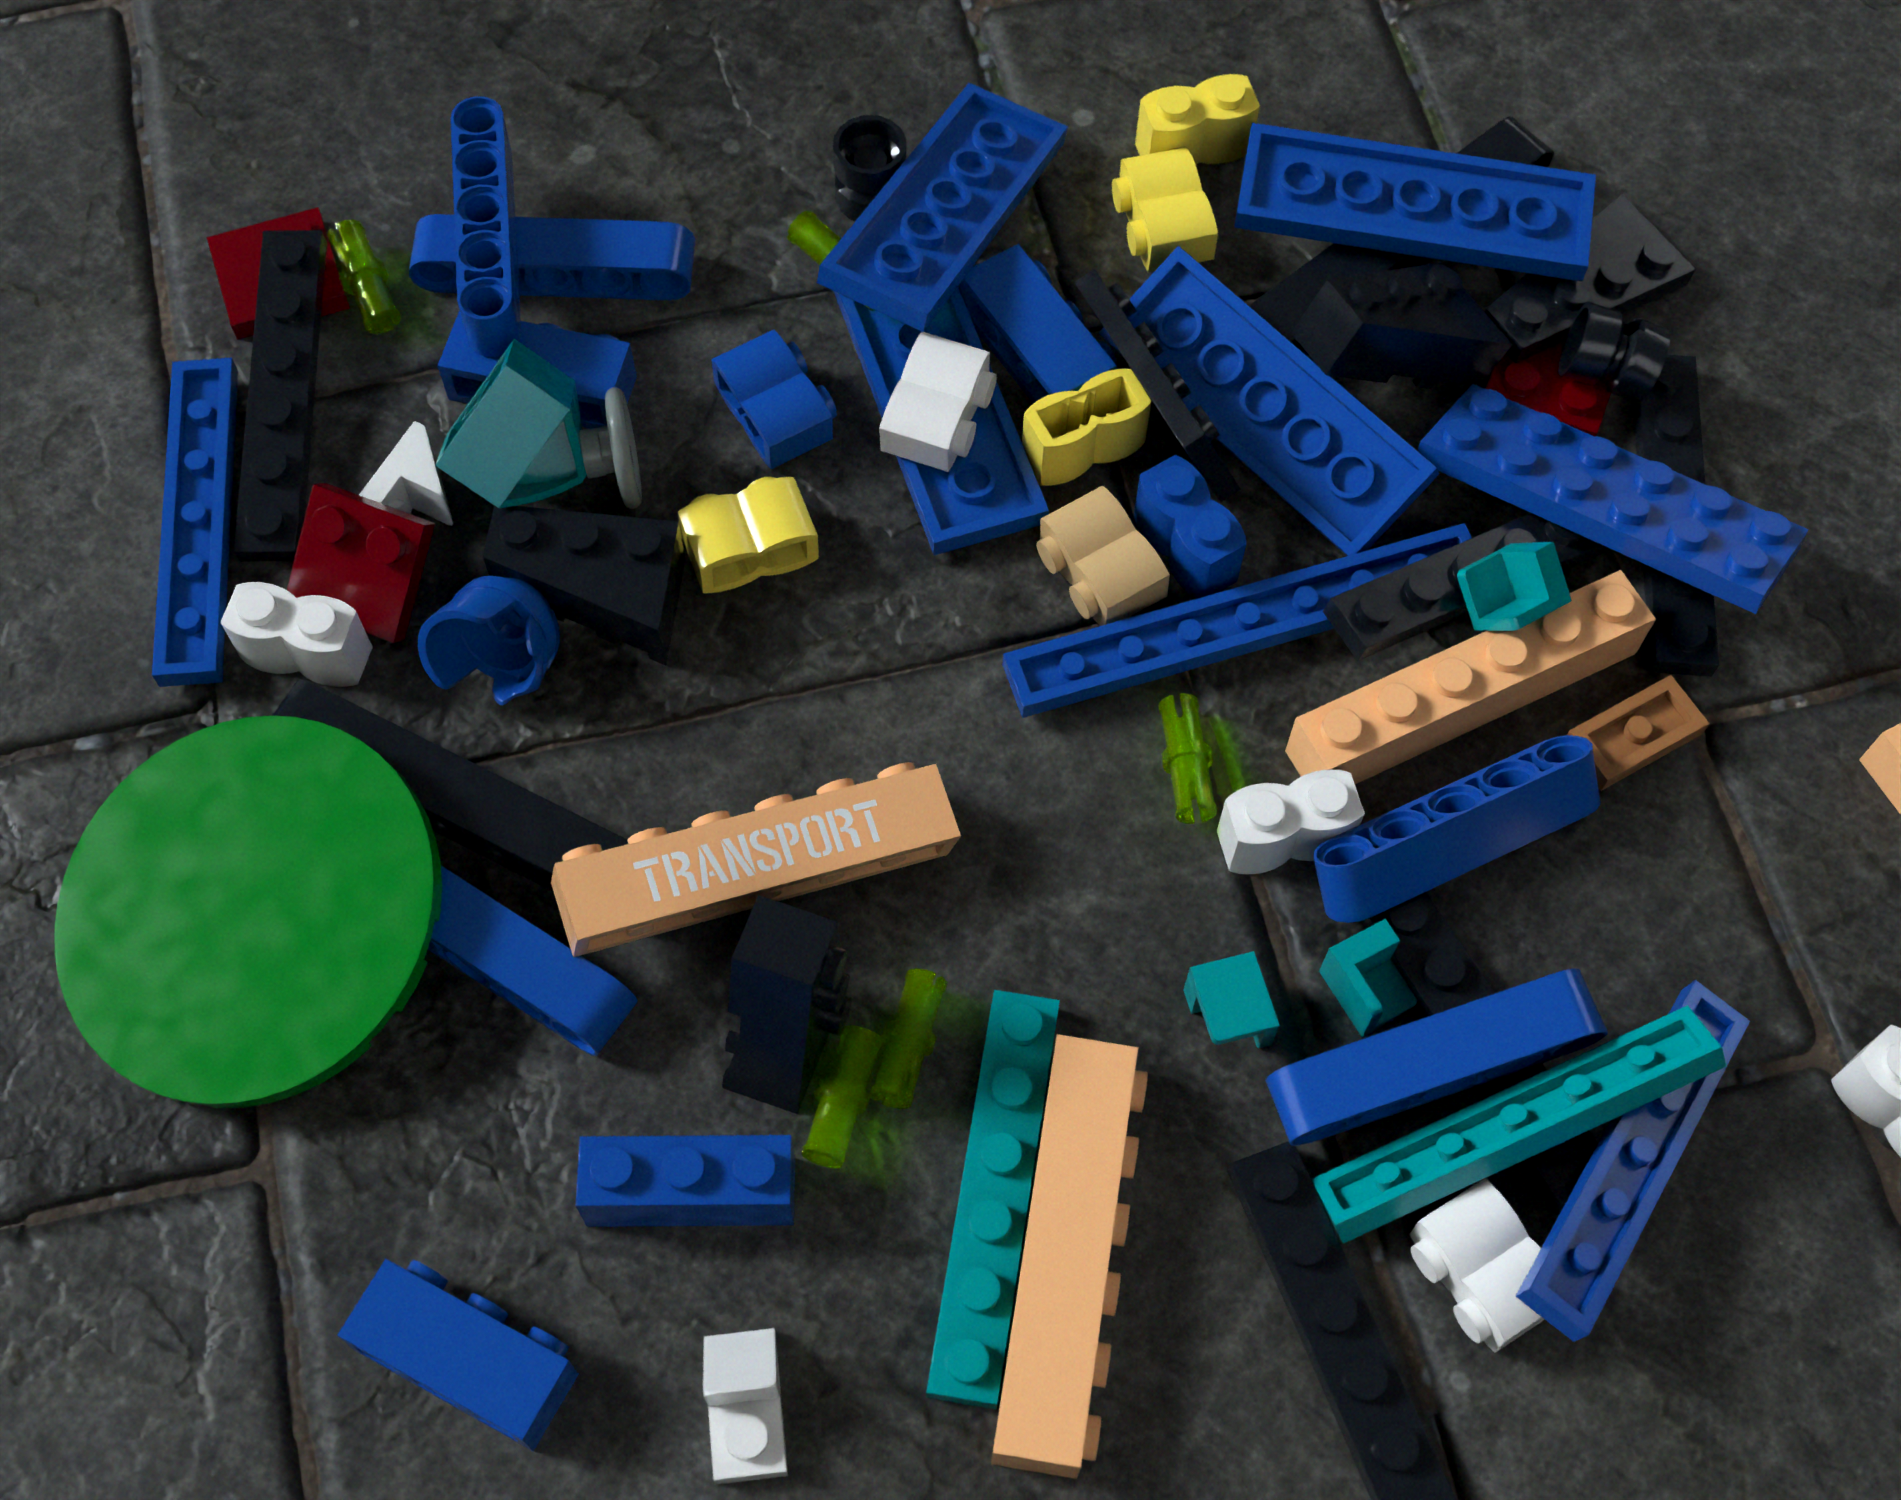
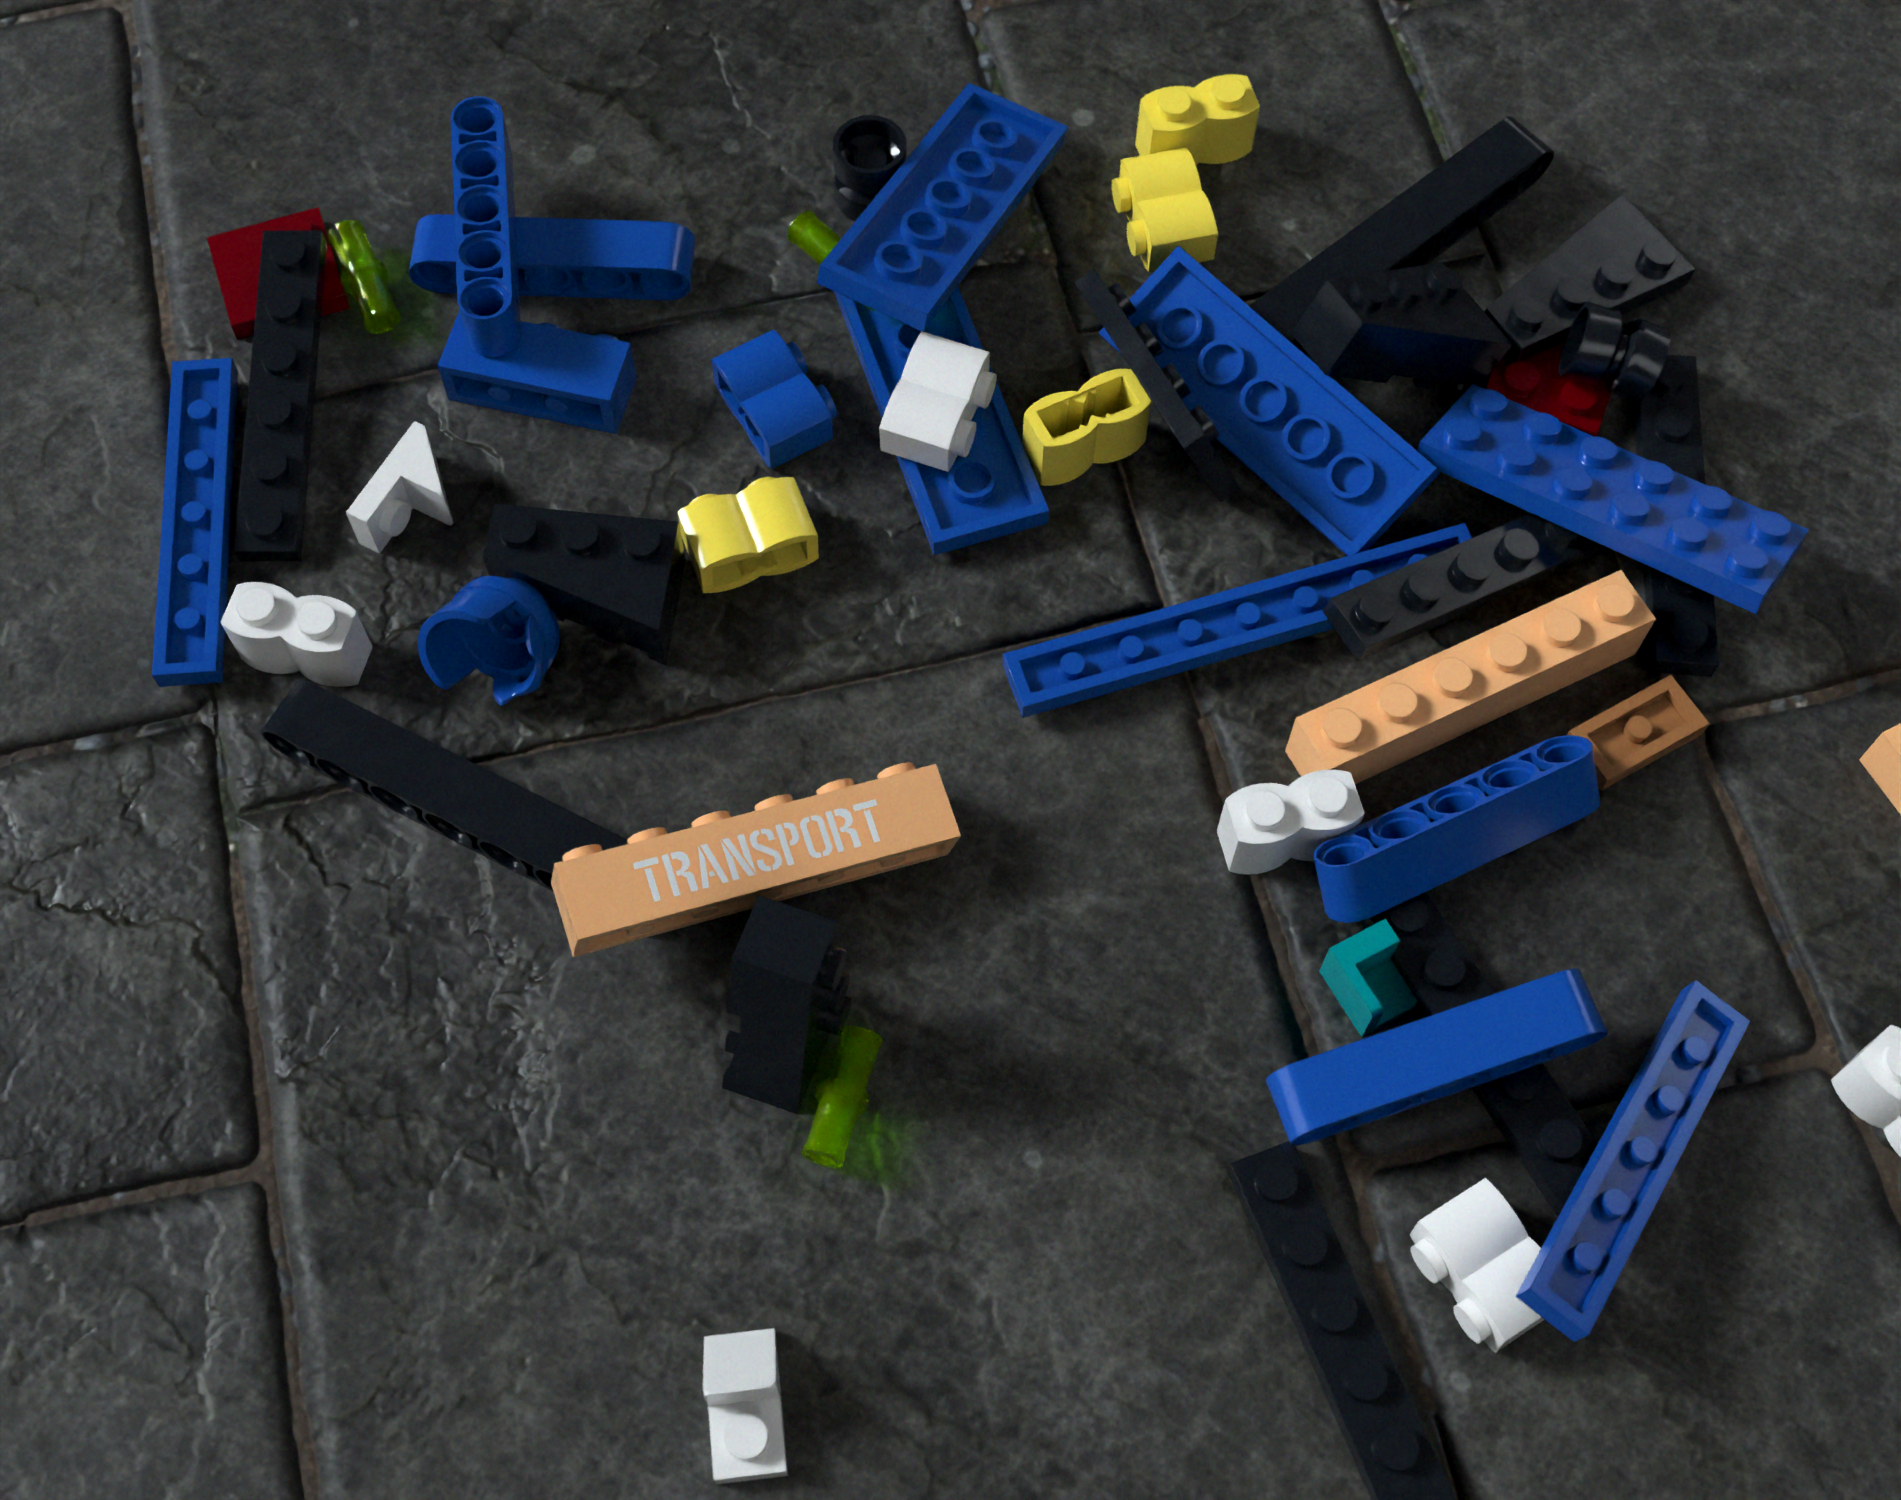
(247, 912): green tile -> none
(362, 557): dark red plate -> none
(461, 1351): blue brick -> none
(527, 440): teal piece -> none
(528, 967): blue beam -> none
(686, 1180): blue brick -> none
(908, 1039): clear neon green pin -> none
(993, 1201): teal plate -> none
(1031, 325): blue brick -> none
(1066, 1259): light nougat brick -> none
(1102, 557): tan brick -> none
(1187, 526): blue brick -> none
(1187, 758): clear neon green pin -> none
(1232, 1000): teal panel -> none
(1417, 201): blue plate -> none
(1513, 586): teal panel -> none
(1518, 1123): teal plate -> none

